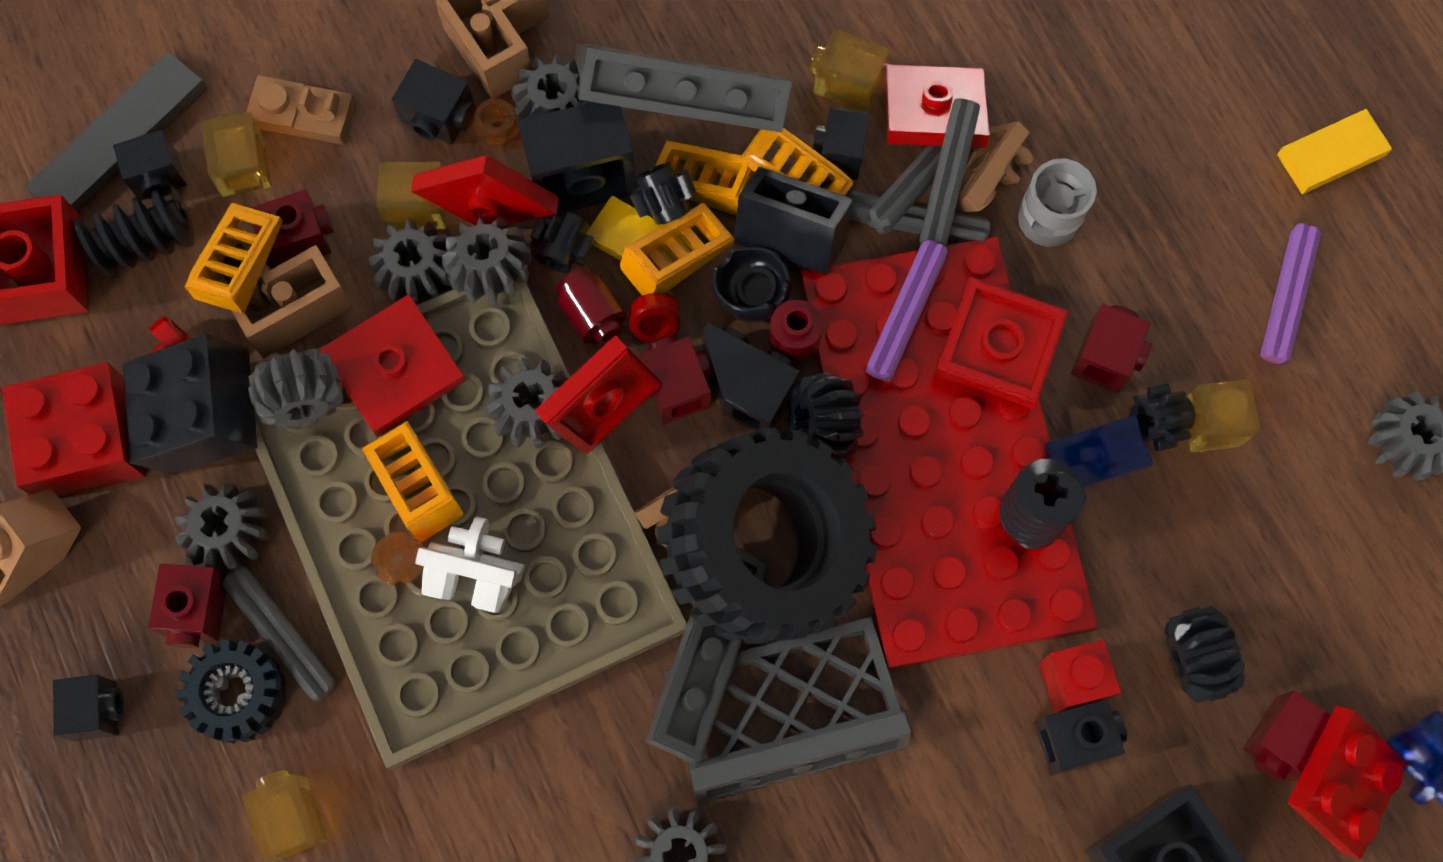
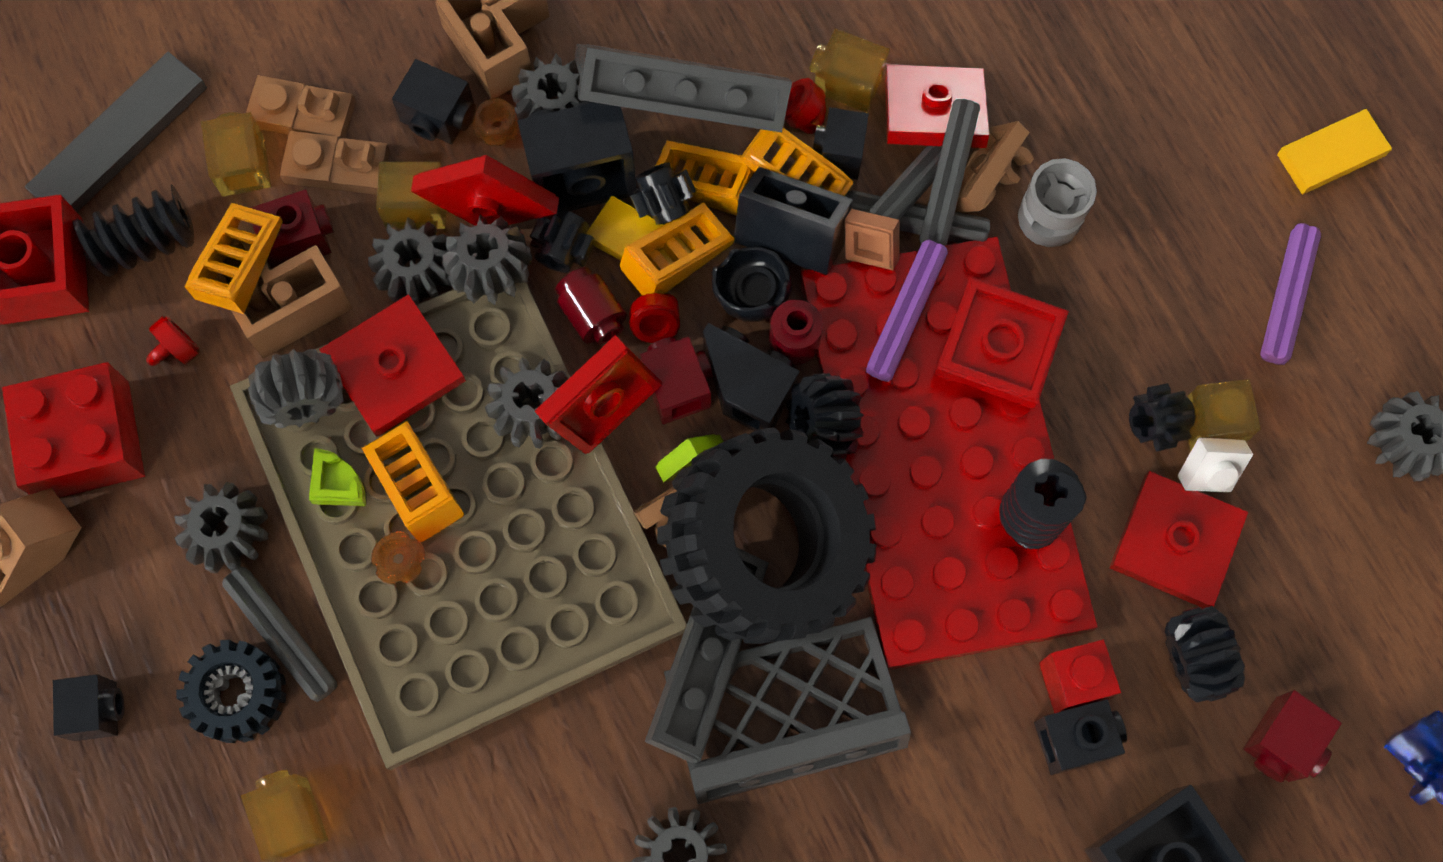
(150, 164): black plate -> none
(187, 604): dark red brick -> none
(189, 405): black brick -> none
(332, 162): none -> medium nougat plate
(334, 481): none -> lime tile
(446, 563): white hips -> none
(682, 455): none -> lime tile
(806, 106): none -> red tile
(872, 239): none -> nougat tile
(1102, 451): clear blue hips -> none
(1113, 347): dark red brick -> none
(1179, 540): none -> red plate
(1215, 465): none -> white plate
(1347, 782): red plate -> none

